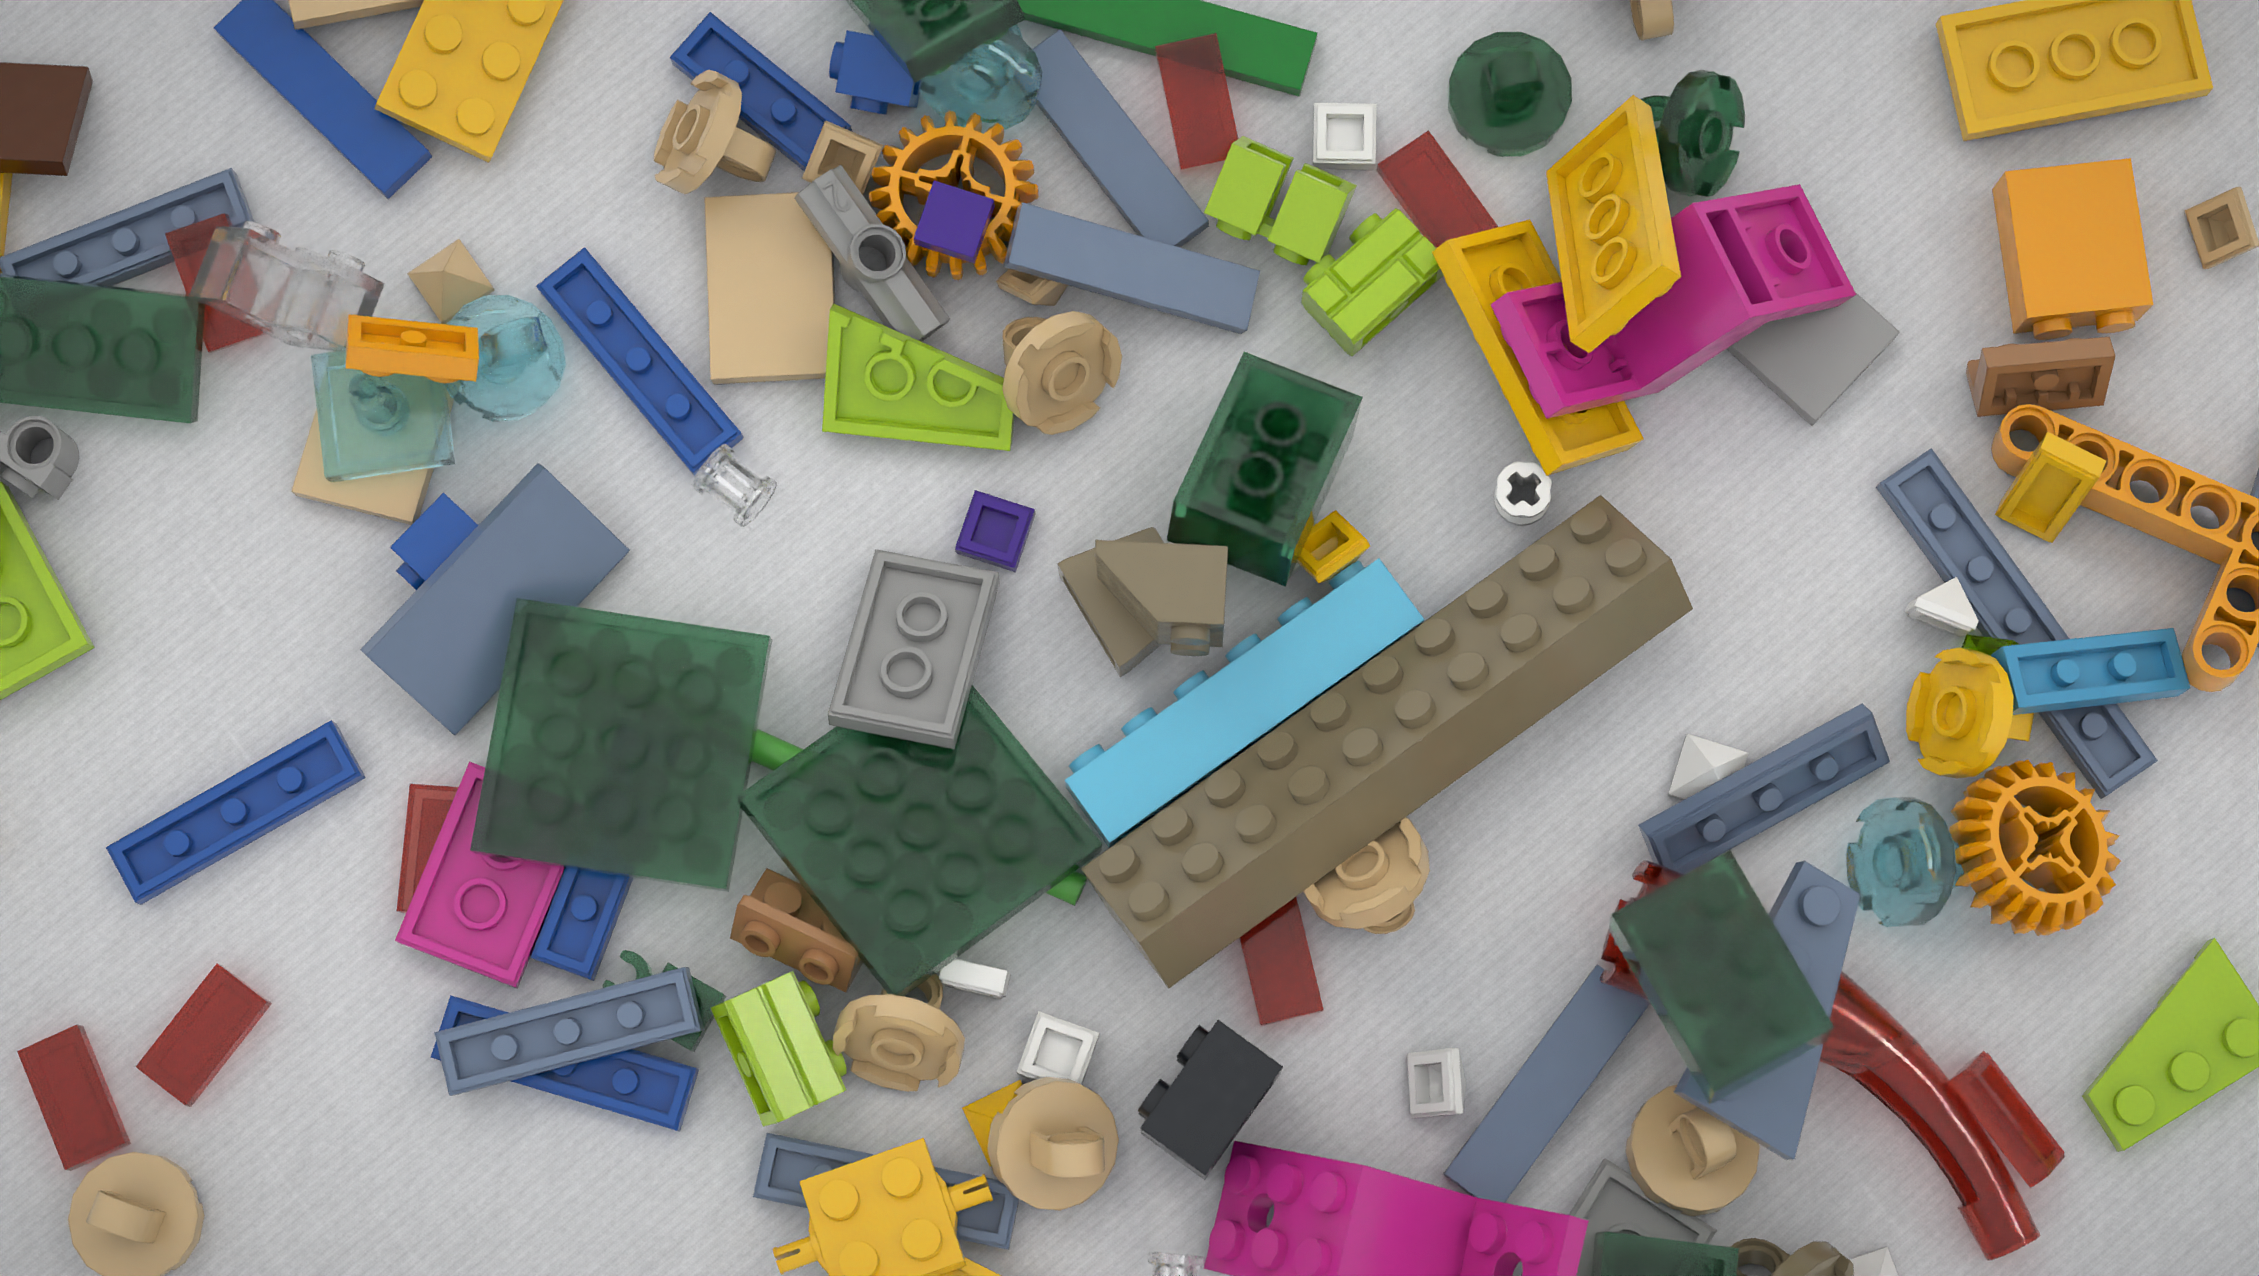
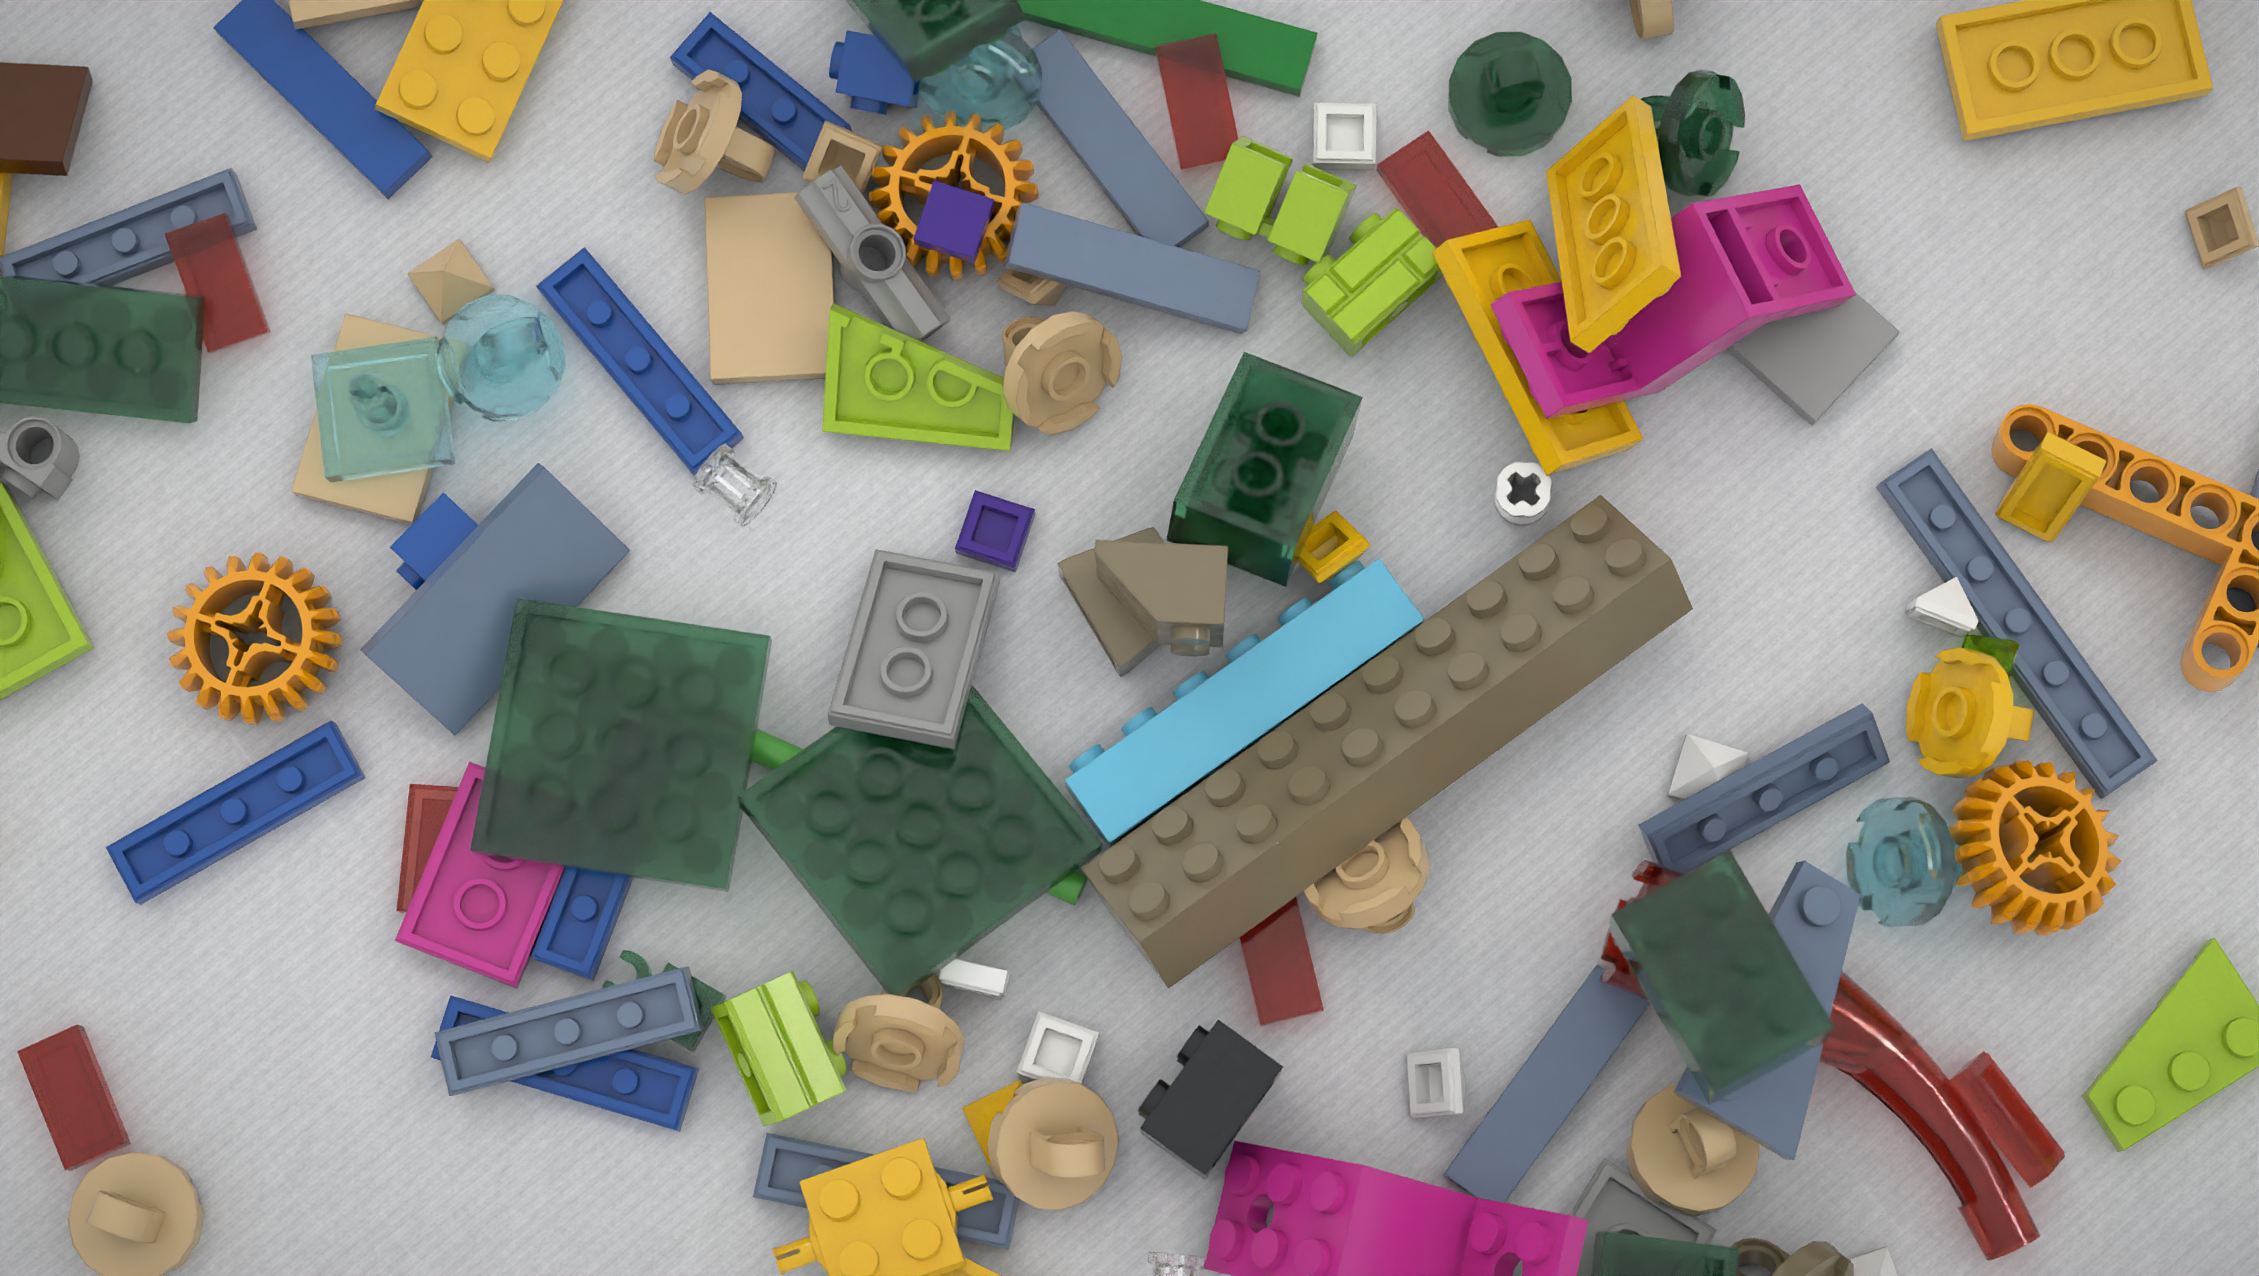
(203, 1035): clear red tile -> none
(247, 661): none -> light orange gear
(284, 291): clear brick -> none
(412, 348): light orange plate -> none
(791, 928): medium nougat bracket -> none
(2041, 374): medium nougat bracket -> none
(2072, 248): light orange brick -> none
(2094, 670): dark azure plate -> none

